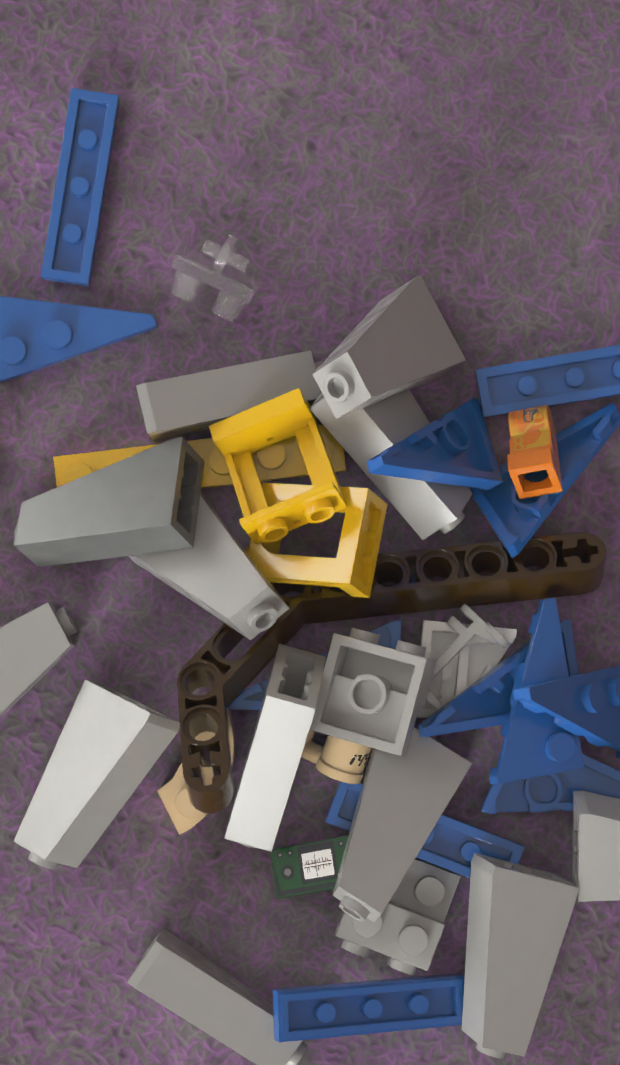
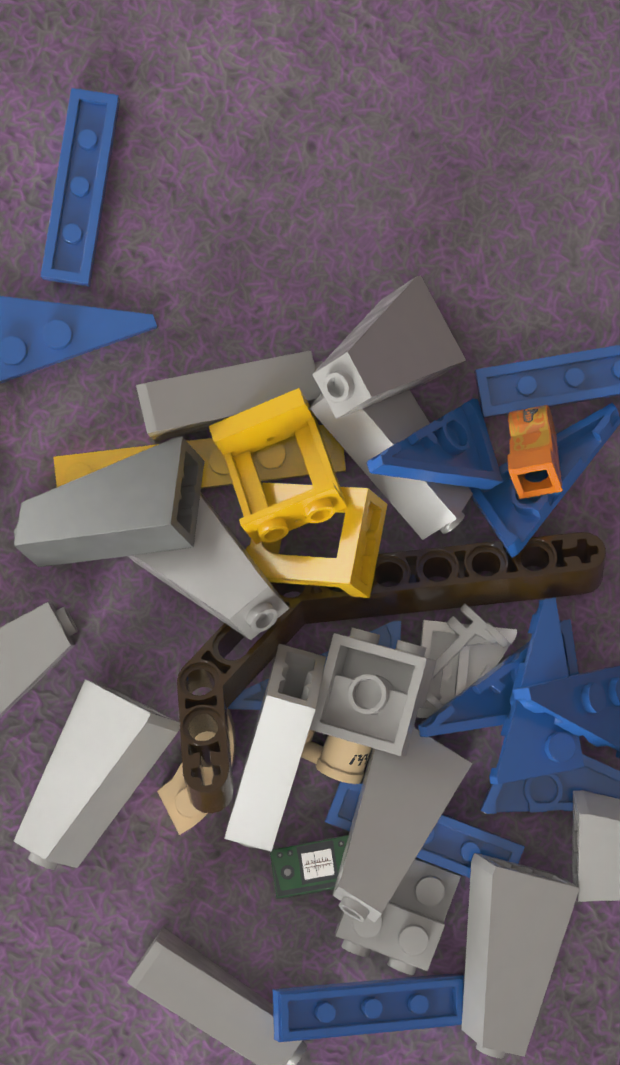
(196, 270): clear hips -> none

